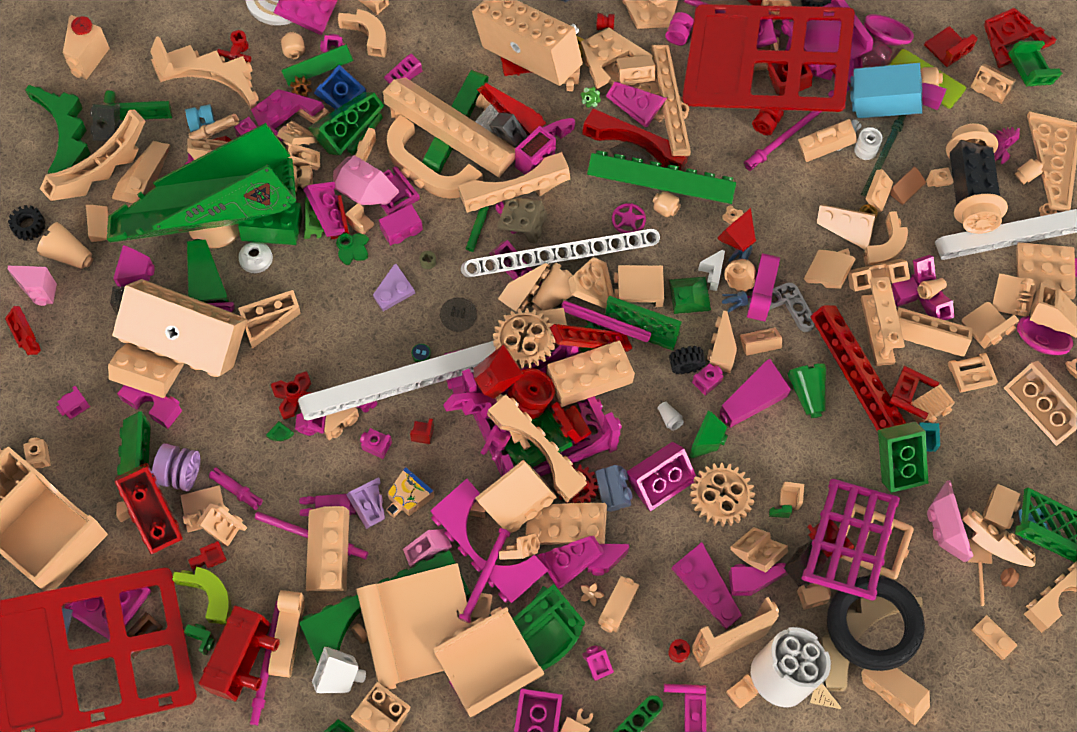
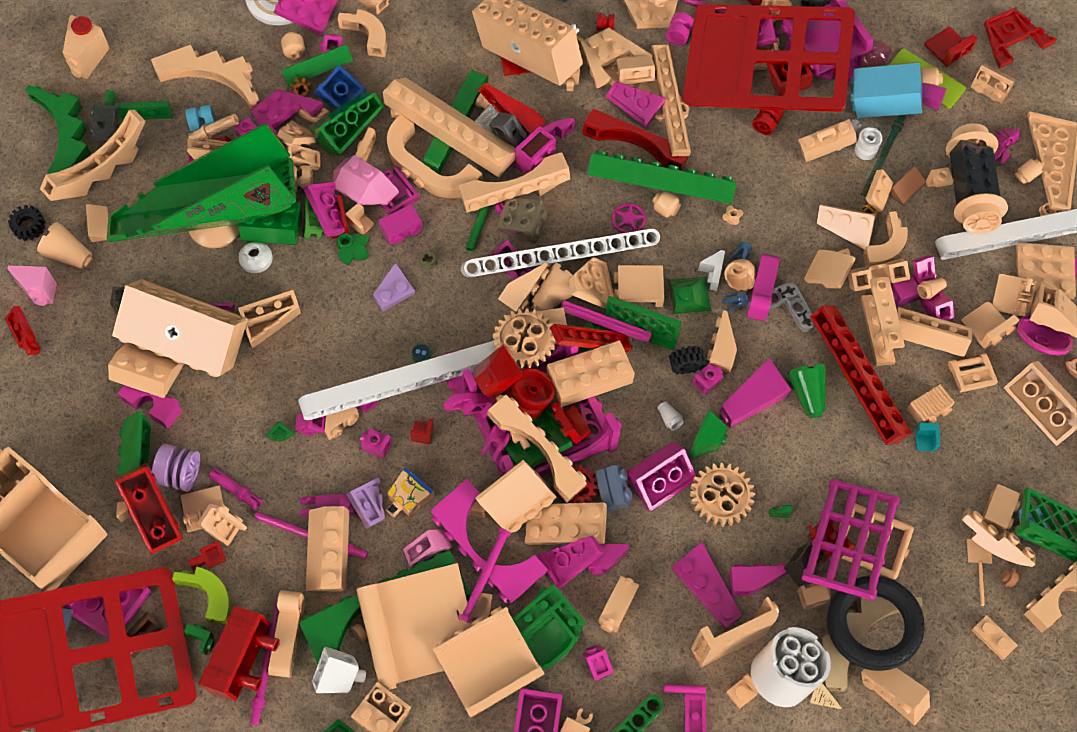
(39, 458): light nougat brick -> none
(72, 404): dark pink brick -> none
(132, 267): dark pink slope -> none
(142, 173): light nougat wedge -> none
(161, 58): light nougat slope -> none
(203, 276): green slope -> none
(239, 46): red piece -> none
(291, 393): red plant -> none
(352, 148): green axle -> none
(405, 63): dark pink slope -> none
(458, 314): clear smoke piece -> none
(525, 547): light nougat bracket -> none
(591, 97): bright green plant -> none
(591, 593): light nougat plant -> none
(631, 150): clear smoke piece -> none
(678, 655): red wheel -> none
(740, 232): red slope -> none
(759, 550): light nougat slope -> none
(760, 156): dark pink bar -> none
(761, 341): light nougat slope -> none
(792, 495): light nougat panel -> none
(888, 30): dark pink dish -> none
(903, 456): green brick -> none
(905, 390): red plate -> none
(948, 524): bright pink wedge -> none
(1032, 65): green panel -> none

